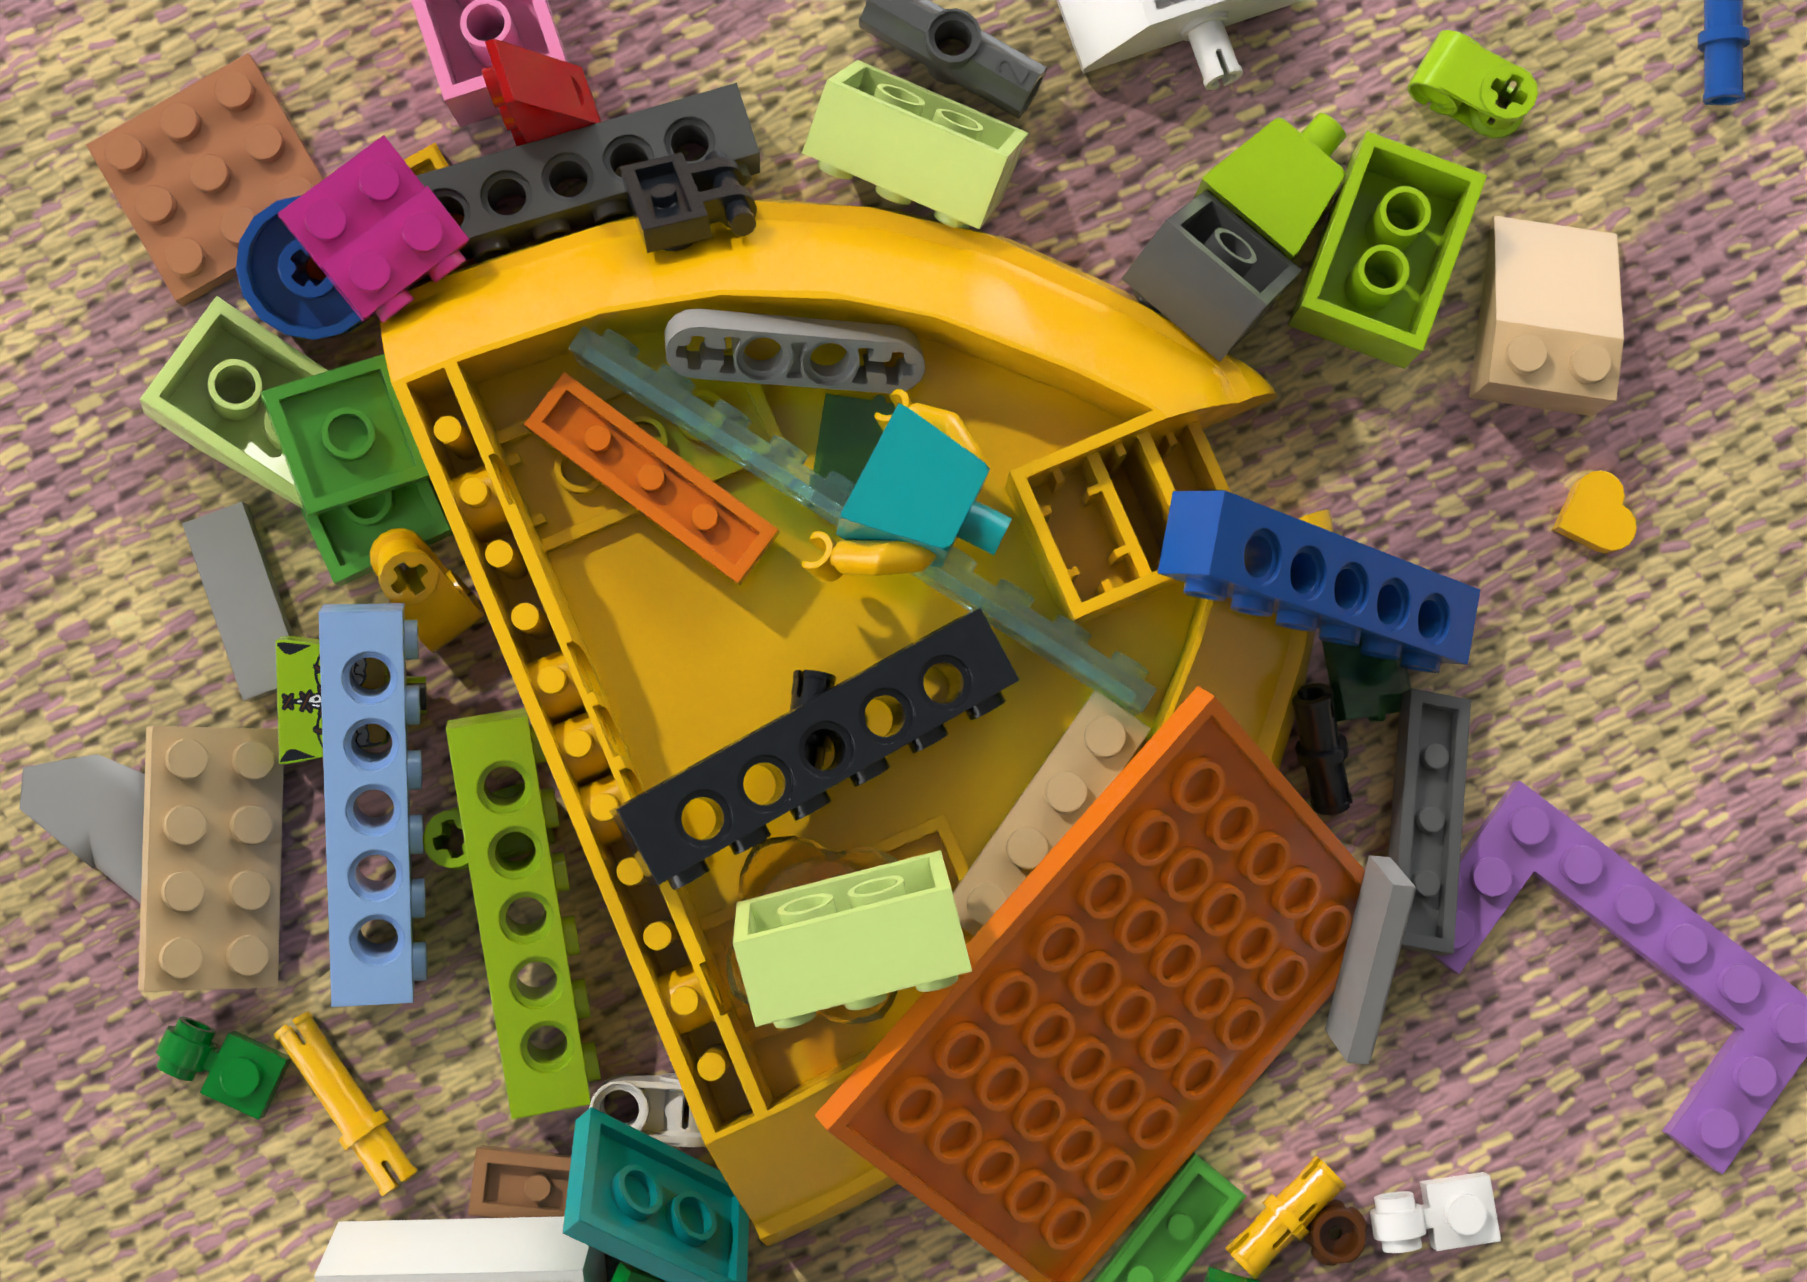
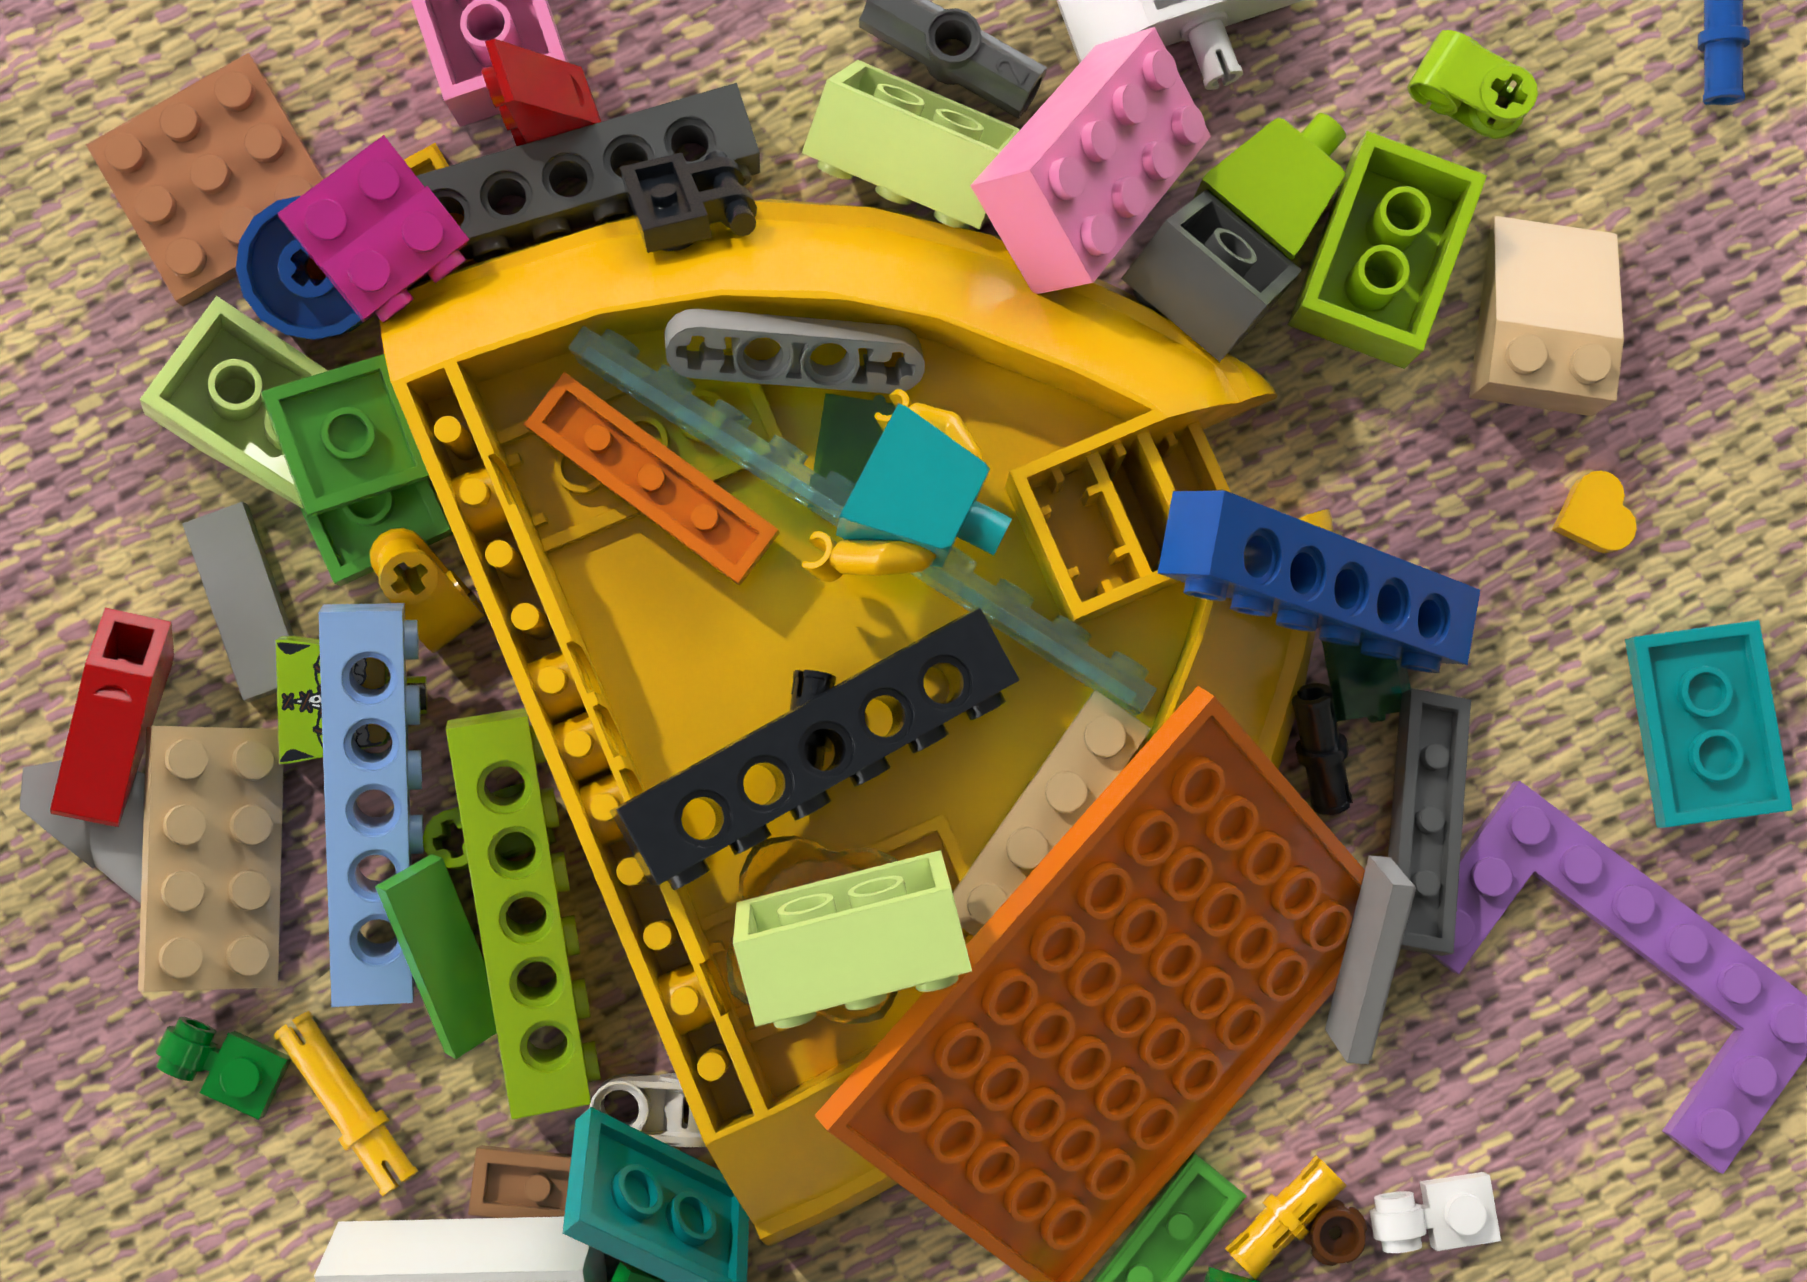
(111, 714): none -> red slope
(440, 953): none -> bright green tile
(1092, 162): none -> bright pink brick
(1708, 724): none -> teal plate

